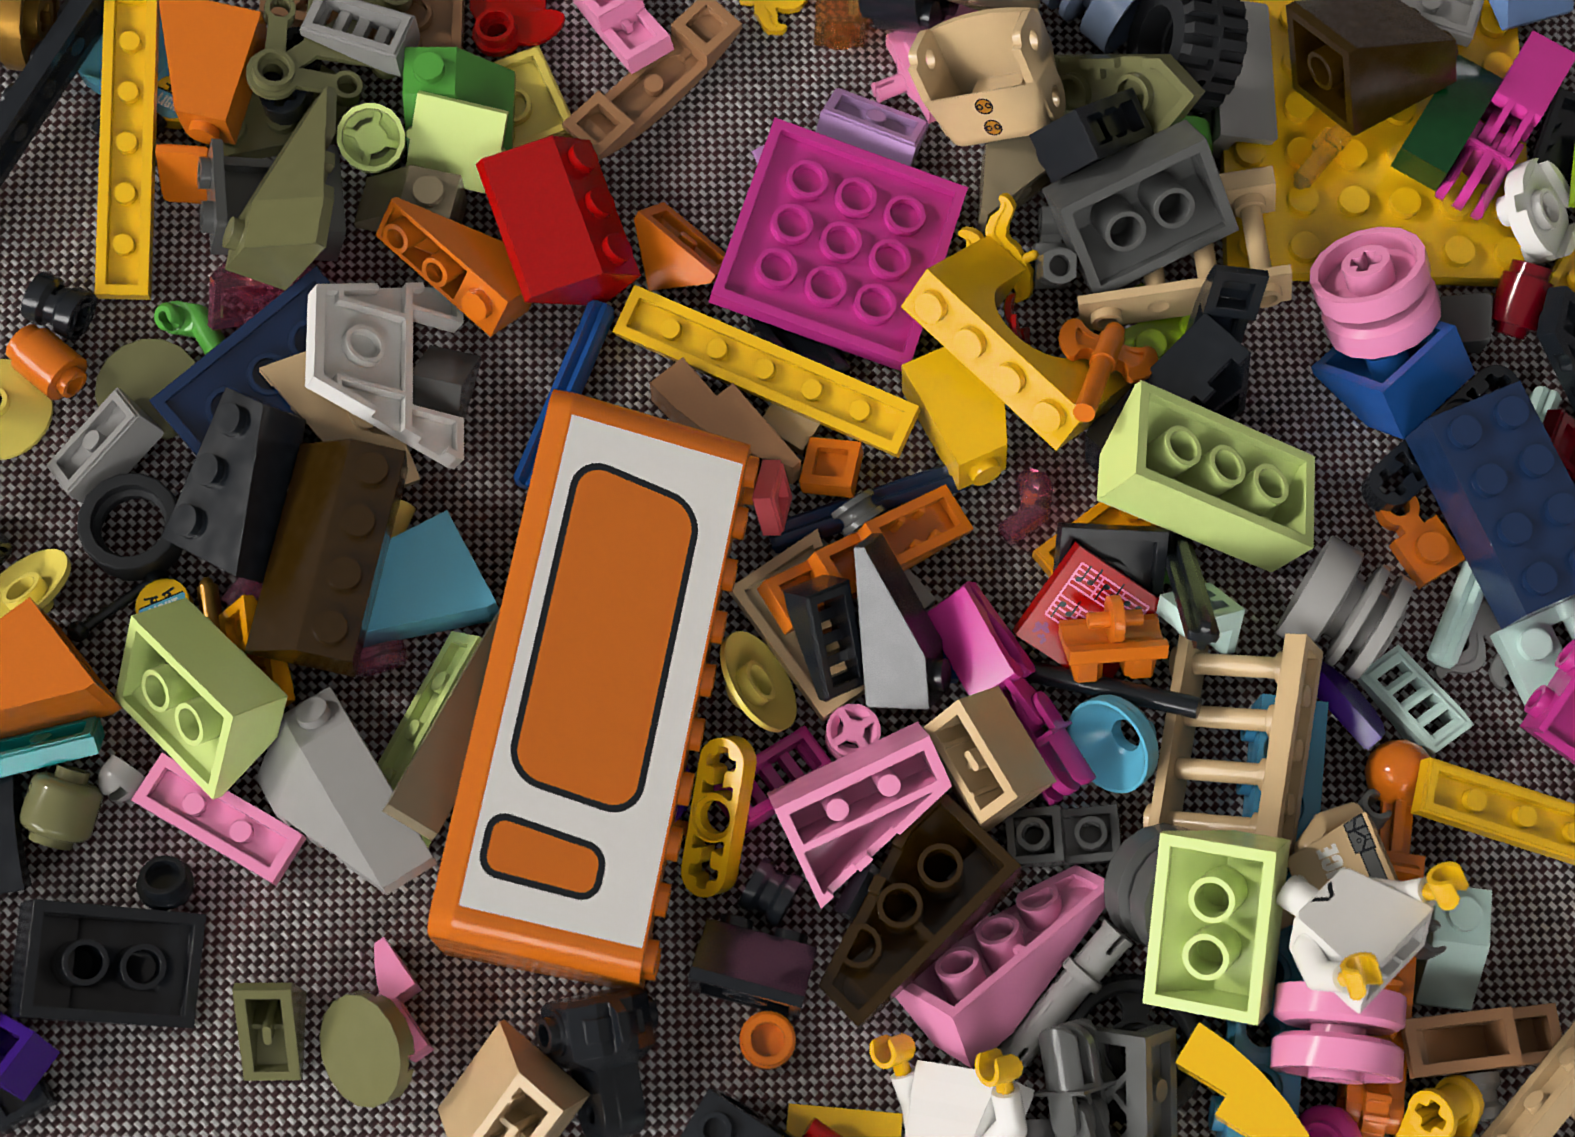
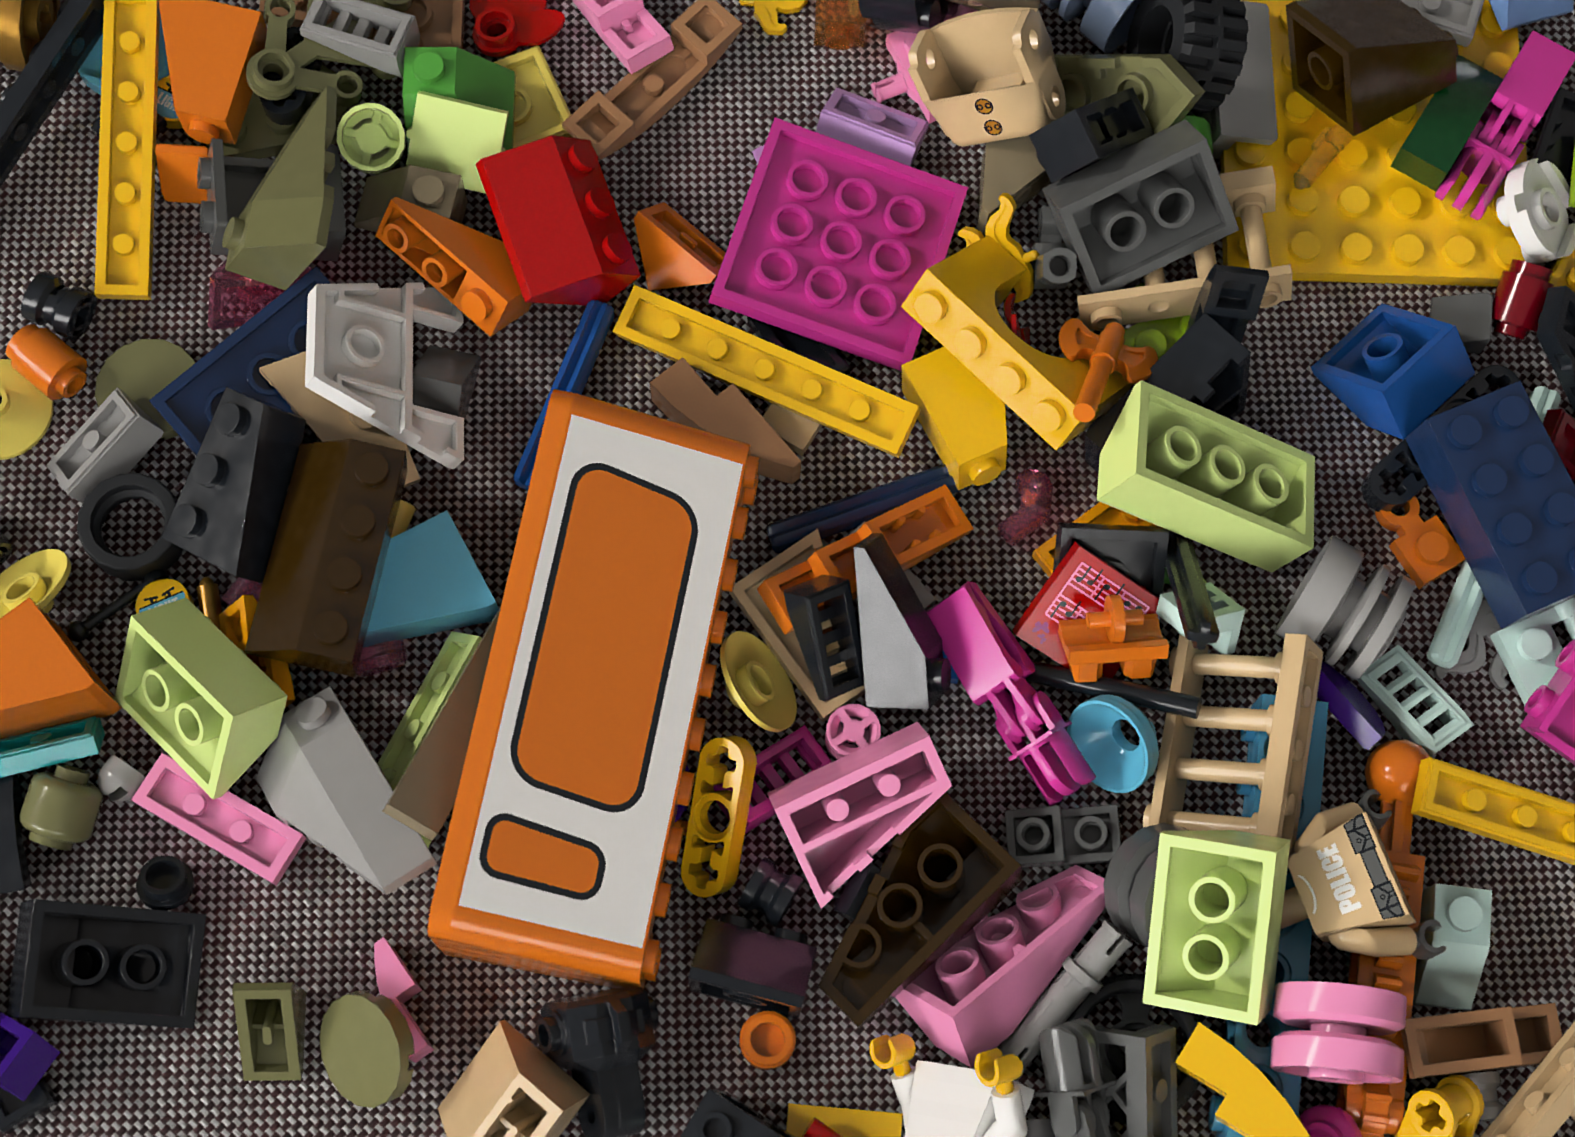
(188, 321): bright green arm -> none
(772, 497): coral tile -> none
(831, 467): orange plate -> none
(857, 511): dark grey bush -> none
(988, 757): tan slope -> none
(1363, 928): torso -> none
(1375, 292): bright pink wheel -> none

